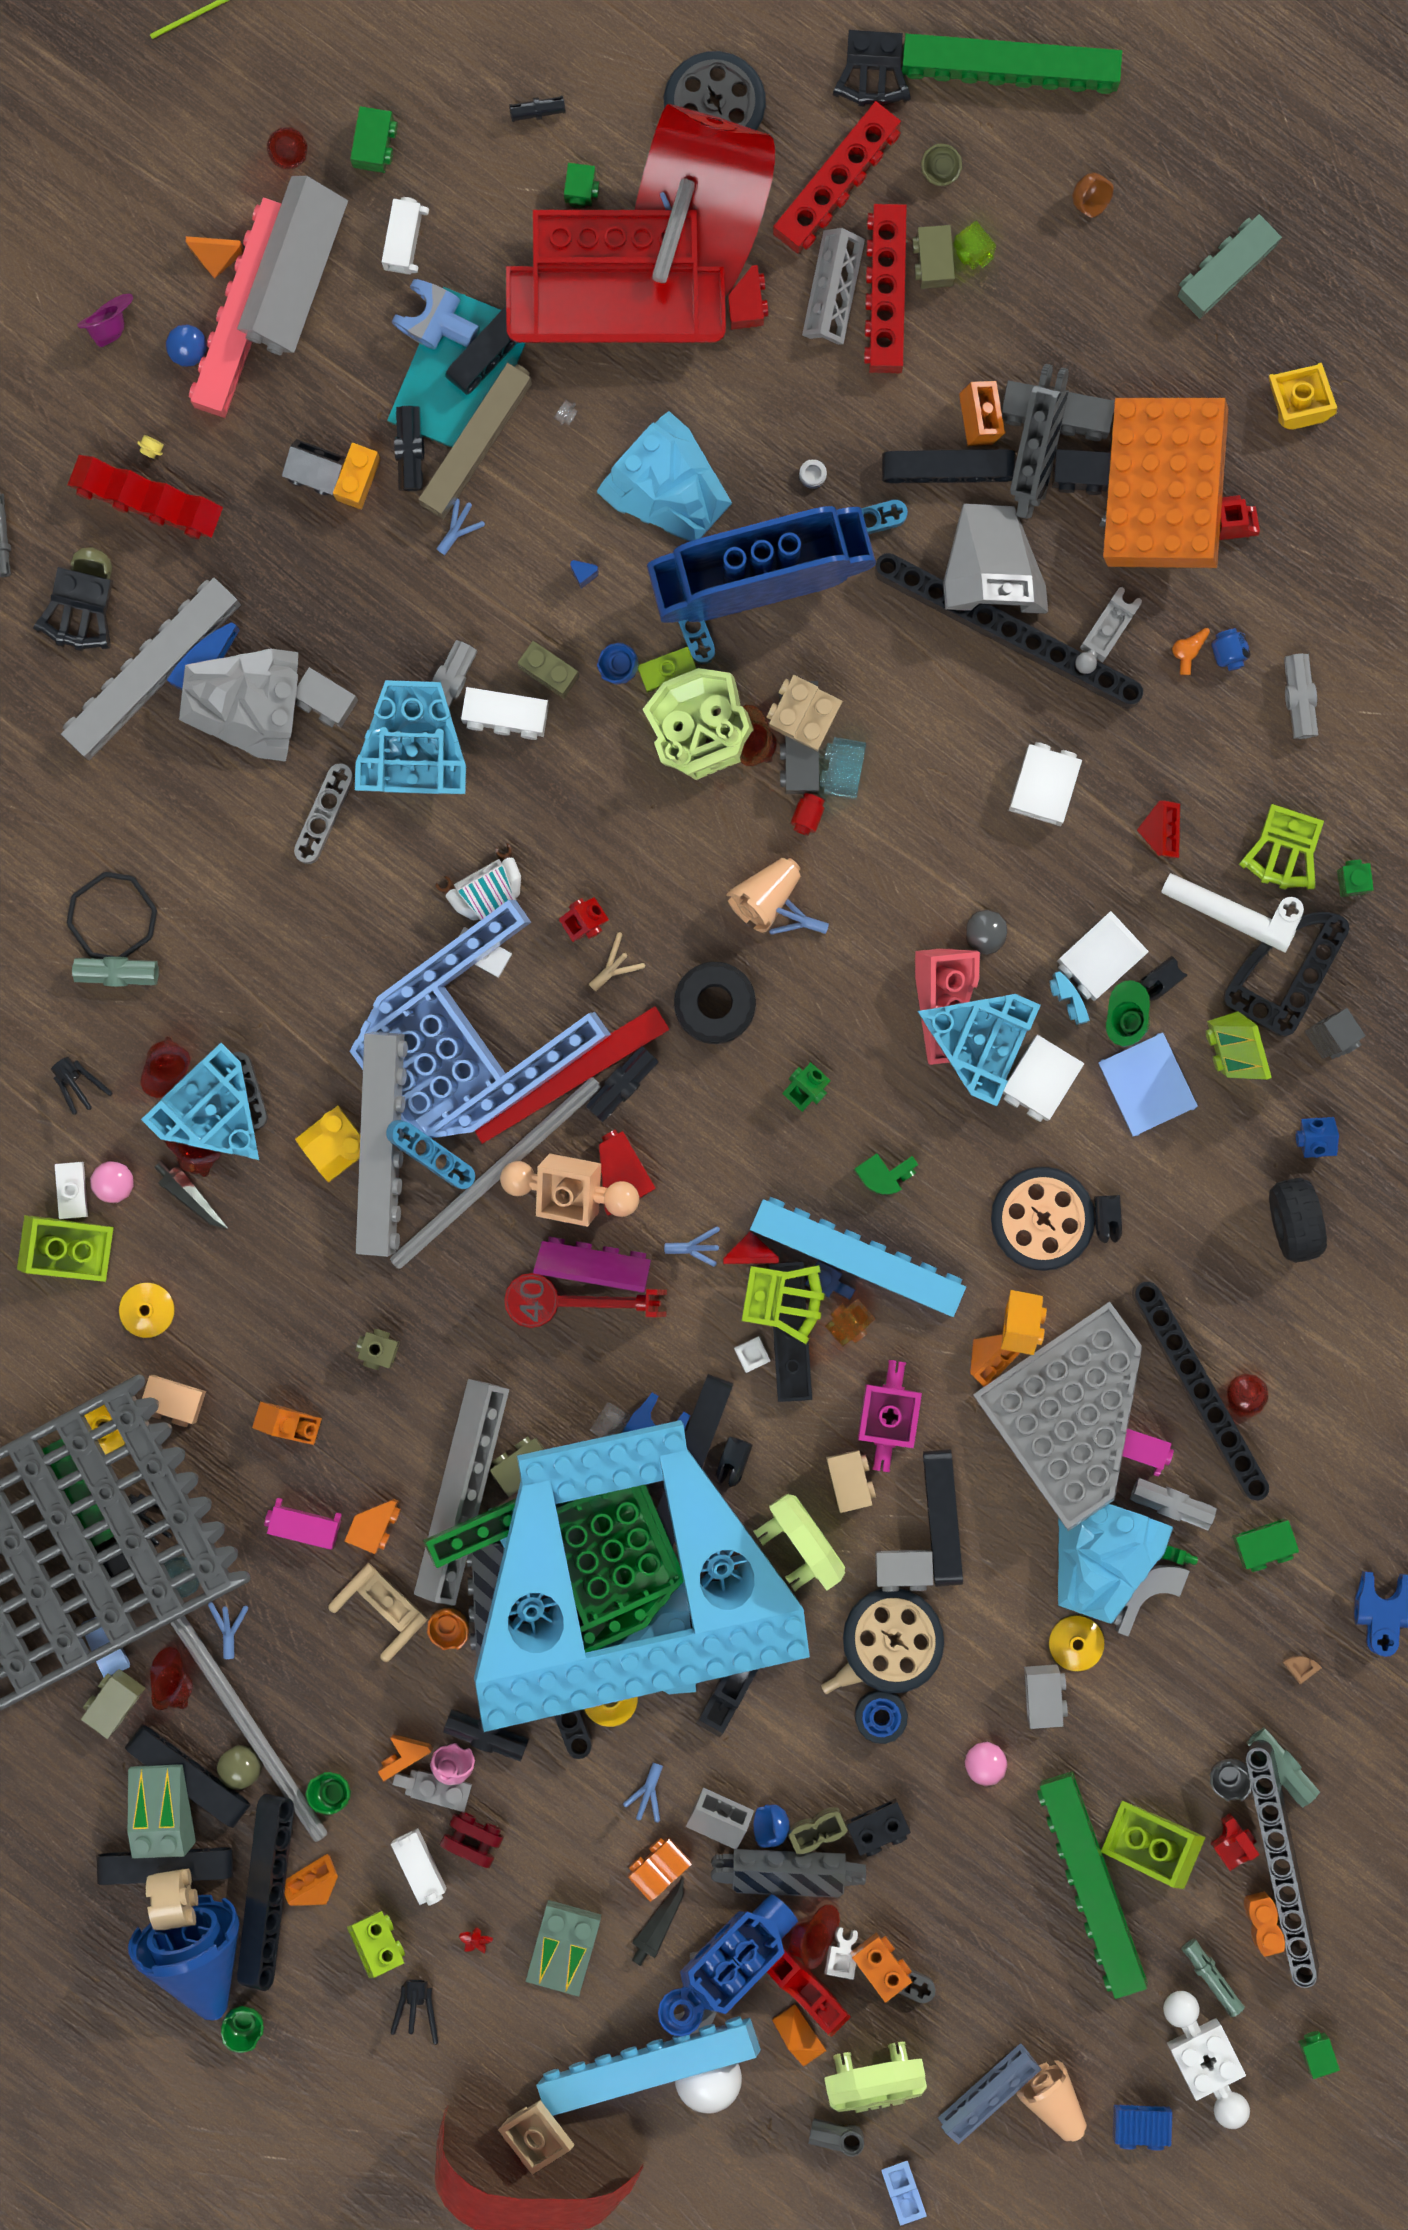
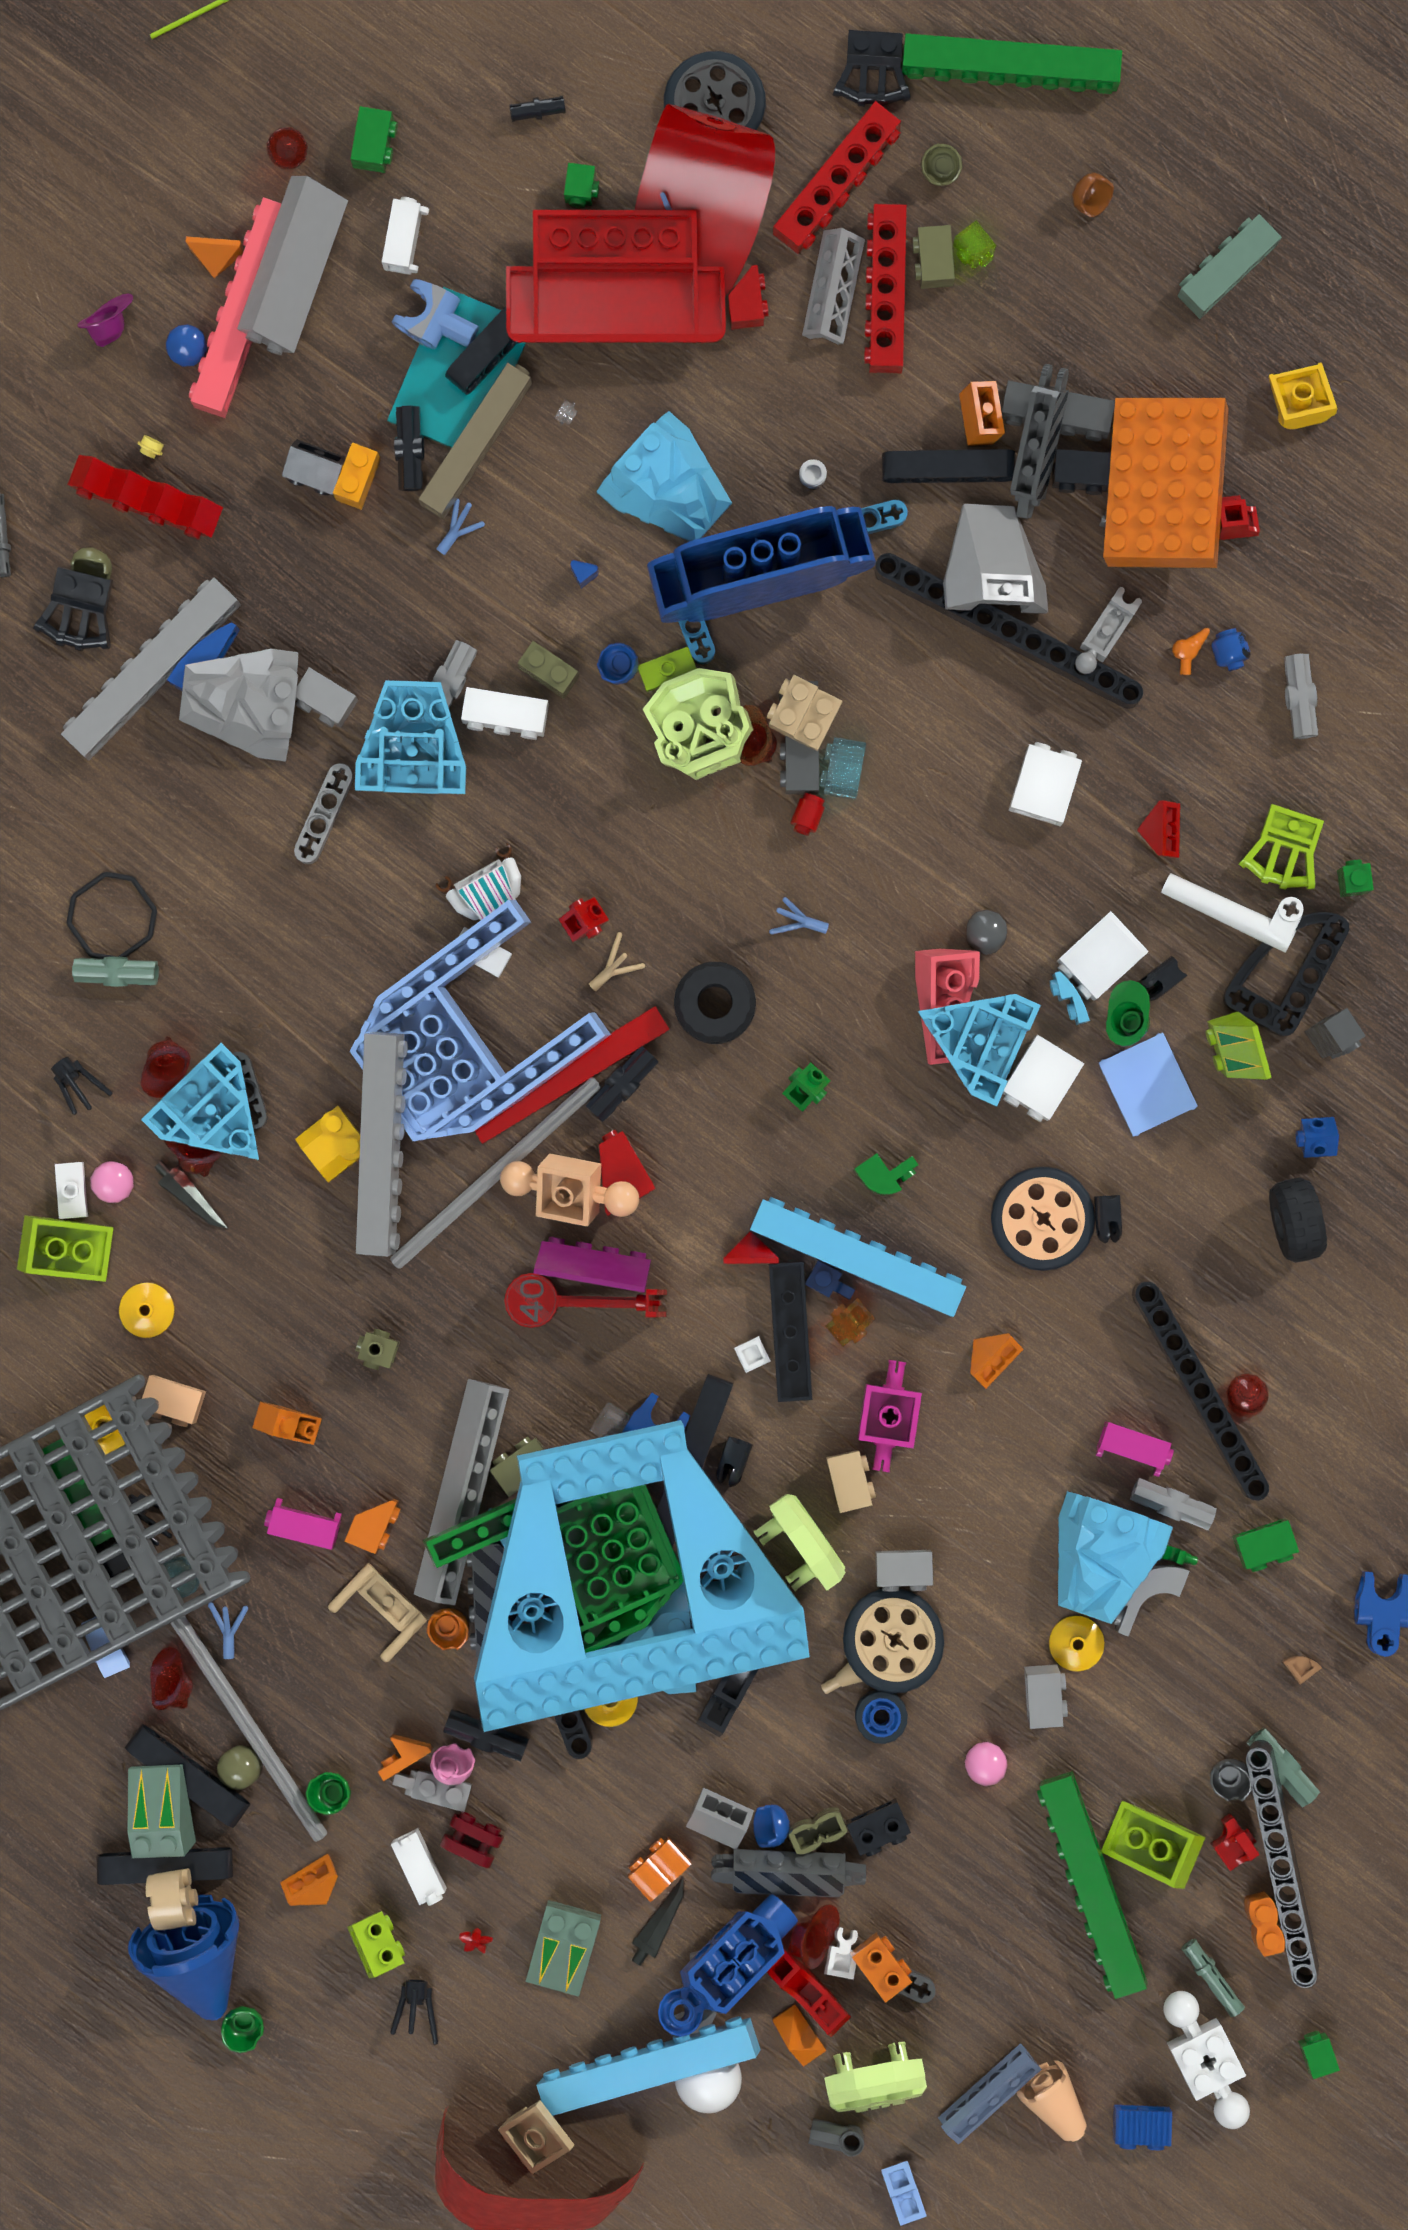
(112, 1703): brick -> none
(265, 1892): black beam -> none
(430, 1155): dark azure beam -> none
(649, 1789): medium blue plant -> none
(673, 231): light grey axle -> none
(692, 1247): medium blue plant -> none
(764, 893): light nougat cone -> none
(765, 1298): lime plate -> none
(943, 1518): black beam -> none
(1022, 1322): light orange brick -> none
(1070, 1412): light grey plate -> none

